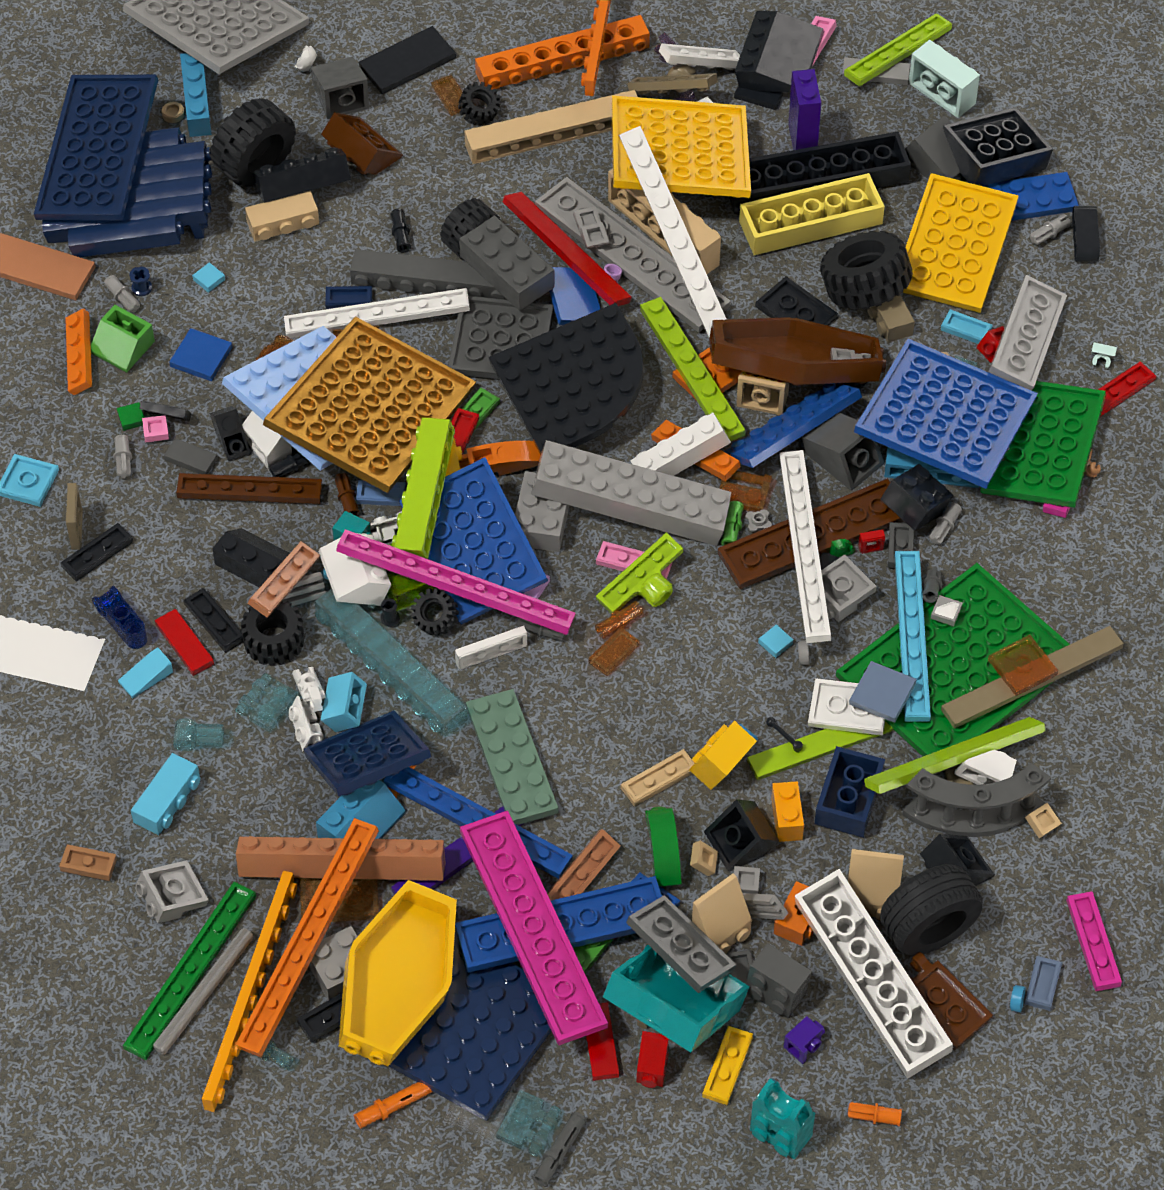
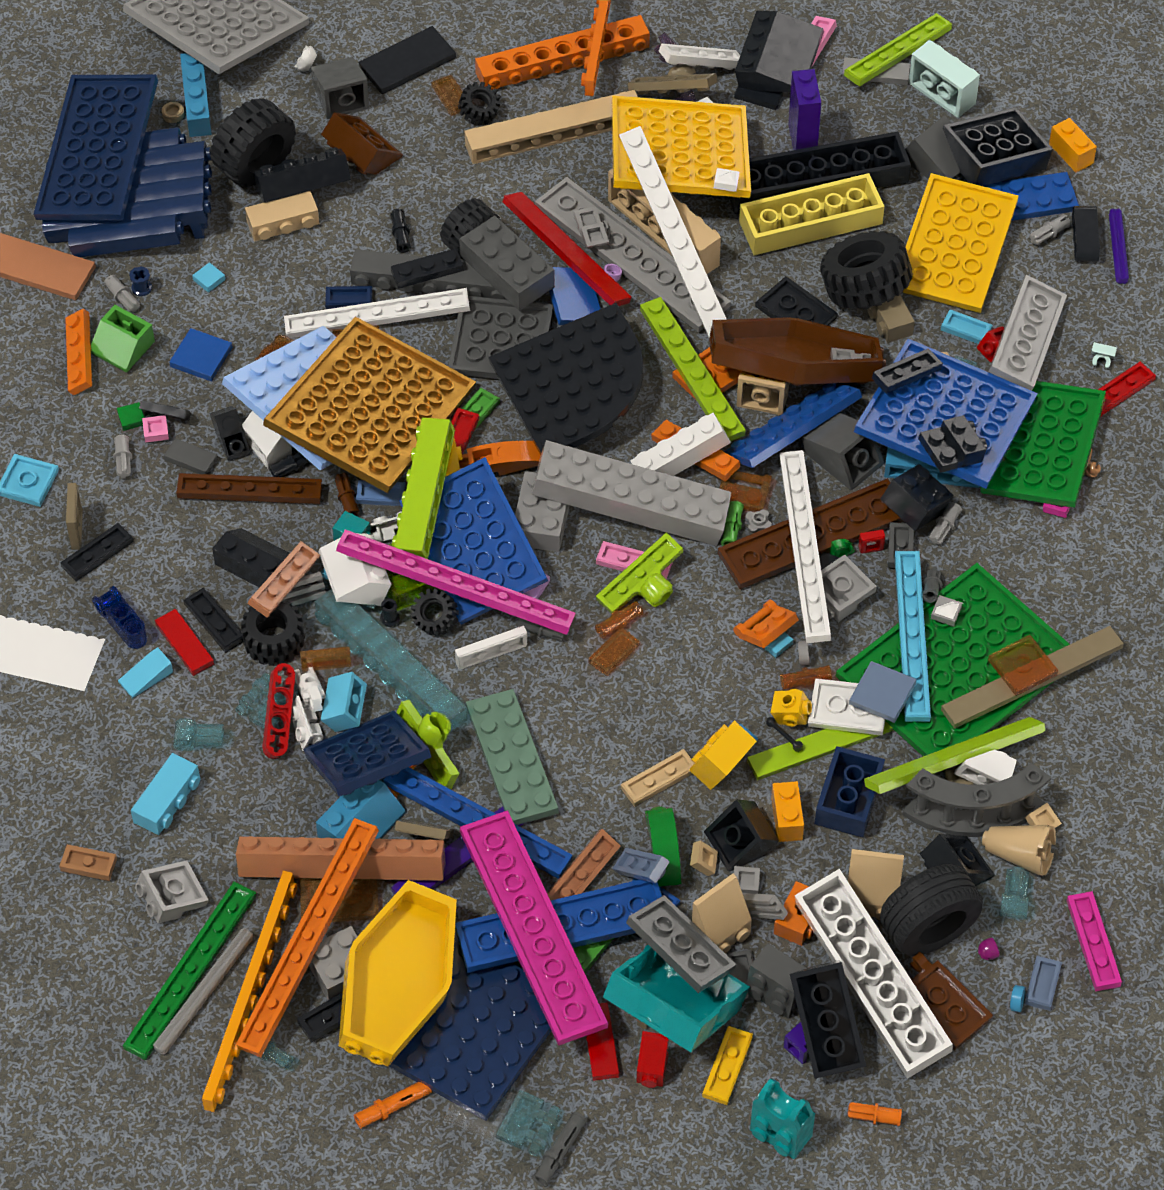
(280, 711): none -> red beam
(326, 658): none -> clear orange tile
(424, 829): none -> dark tan tile
(427, 268): none -> black plate
(433, 732): none -> lime plate
(641, 865): none -> sand blue plate
(726, 179): none -> white tile
(770, 628): none -> orange plate
(790, 680): none -> clear orange pin
(791, 707): none -> yellow brick
(827, 1019): none -> black slope
(907, 370): none -> black plate
(954, 444): none -> black plate
(988, 949): none -> magenta hinge
(1015, 898): none -> clear light blue piece
(1022, 845): none -> tan cone
(1072, 145): none -> light orange brick
(1118, 246): none -> dark purple axle

